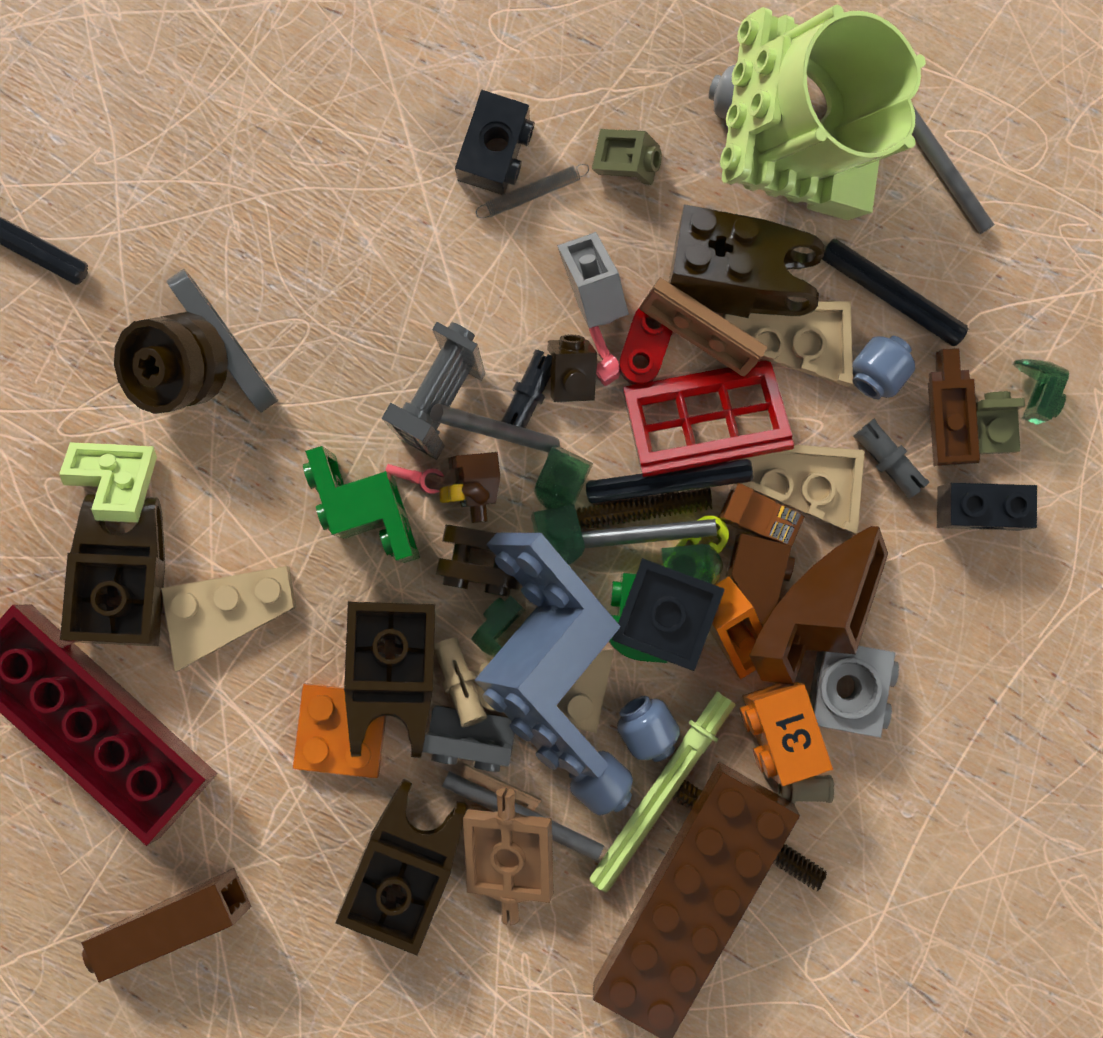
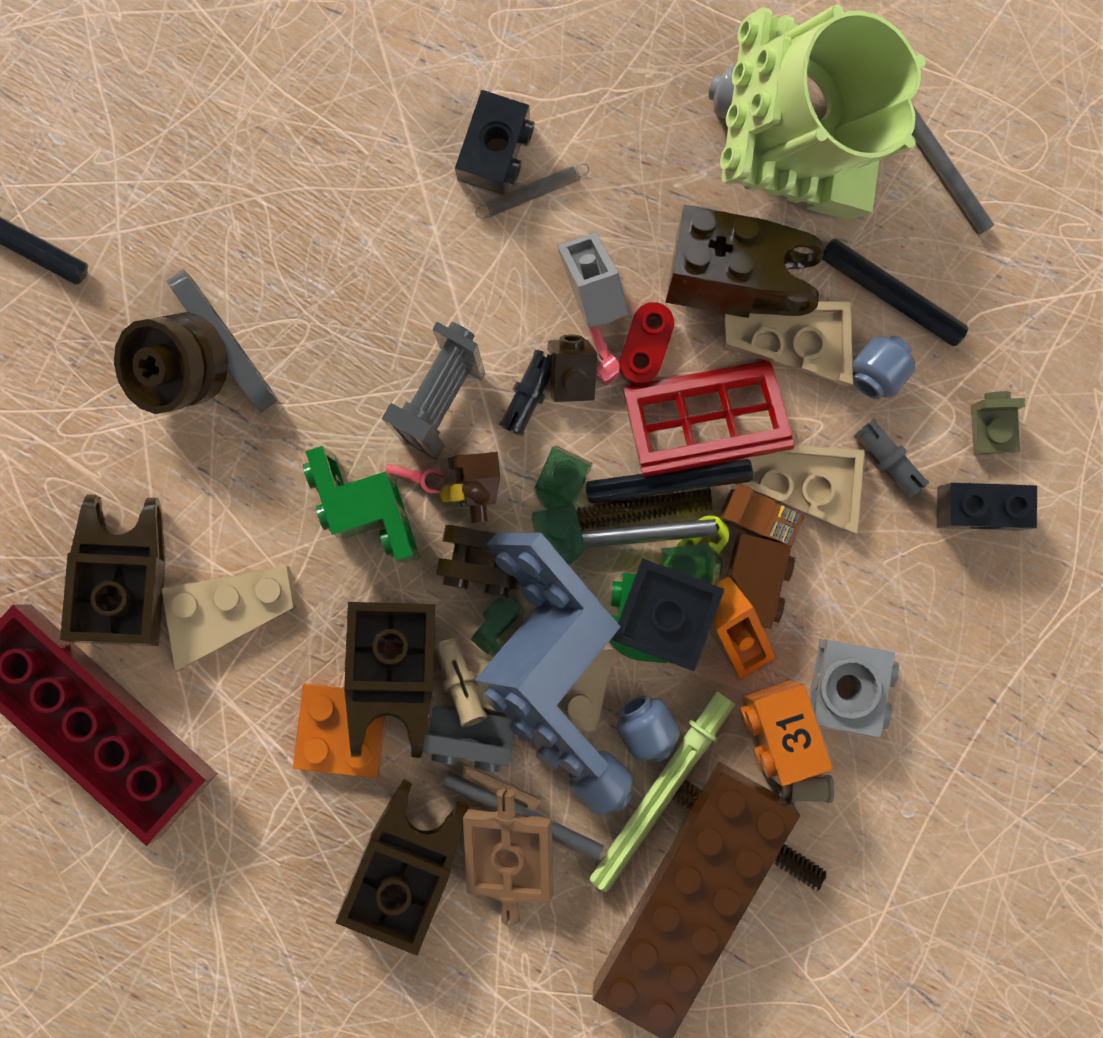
(117, 471): yellowish green plate -> none
(166, 926): reddish brown slope -> none
(492, 428): flat silver bar -> none
(627, 154): olive bracket -> none
(702, 327): medium nougat tile -> none
(823, 608): reddish brown slope -> none
(952, 412): reddish brown hinge -> none
(1048, 396): clear green plate -> none

